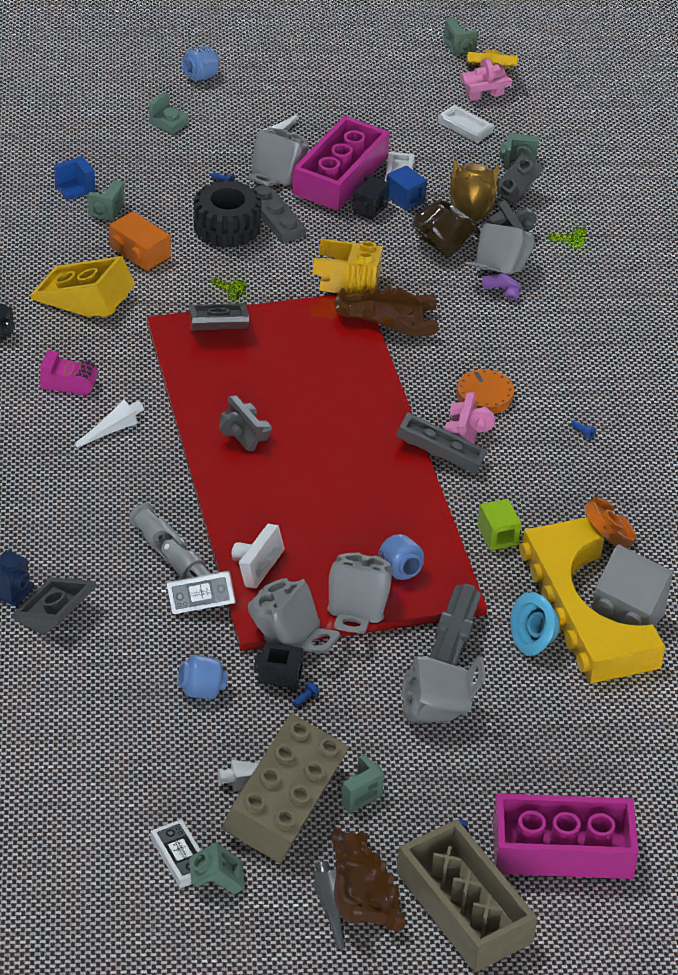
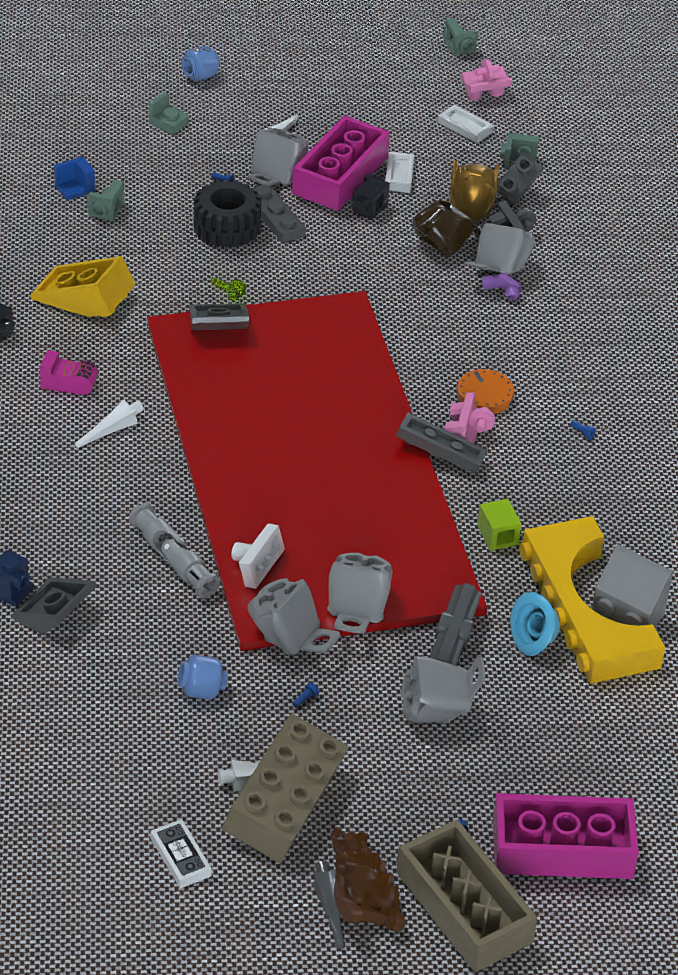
(139, 240): orange brick -> none
(201, 592): tile -> none
(217, 864): sand green bracket -> none
(242, 423): dark grey hips -> none
(280, 665): black brick -> none
(354, 268): yellow piece -> none
(364, 786): sand green bracket -> none
(390, 308): reddish brown animal -> none
(403, 555): medium blue head -> none
(406, 188): blue panel -> none
(494, 56): yellow plate -> none
(576, 239): clear neon green hand -> none
(612, 527): orange tile -> none

